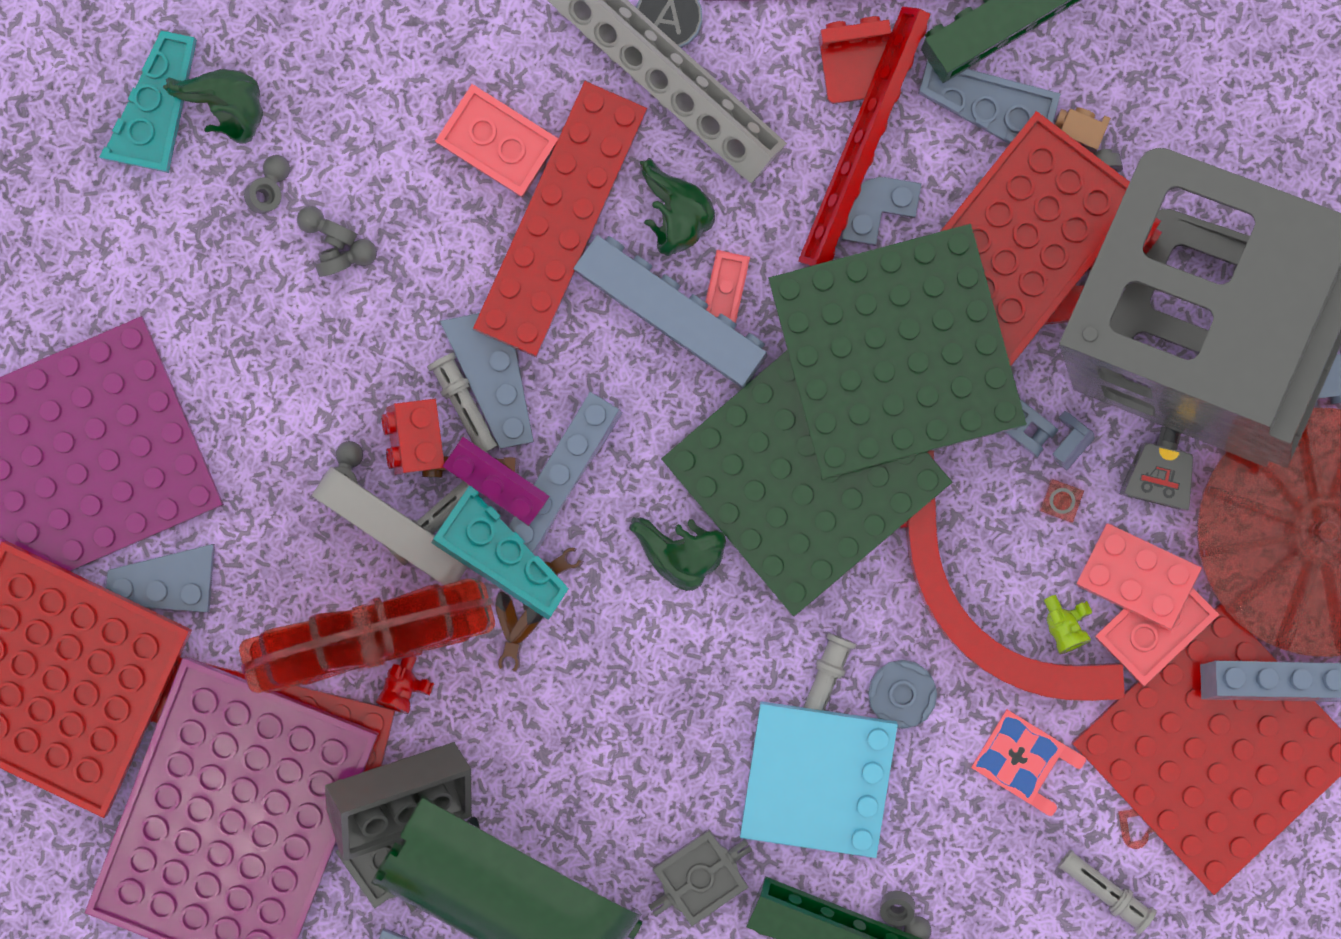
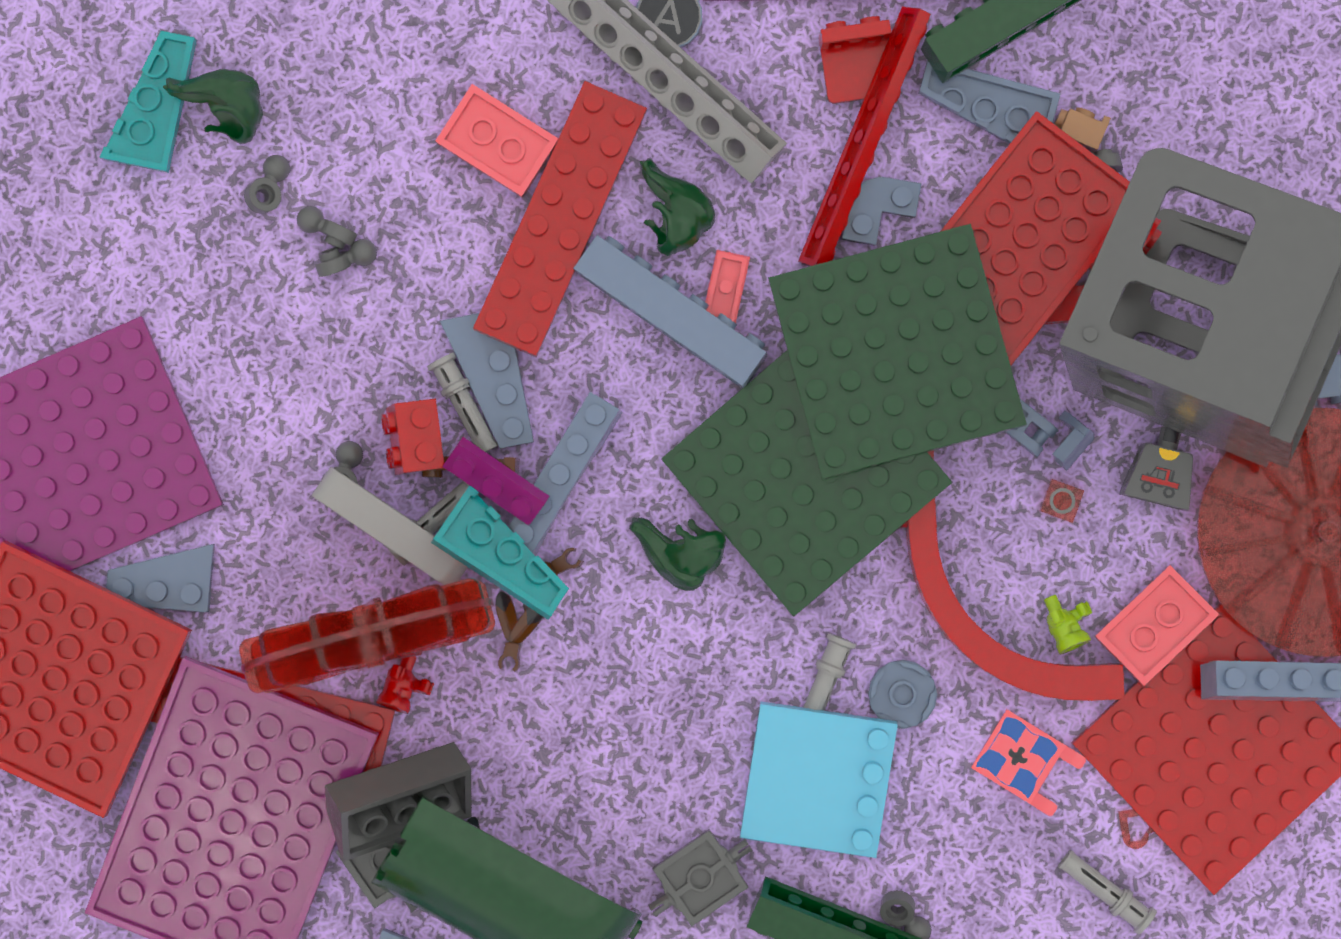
(1139, 576): coral plate -> none

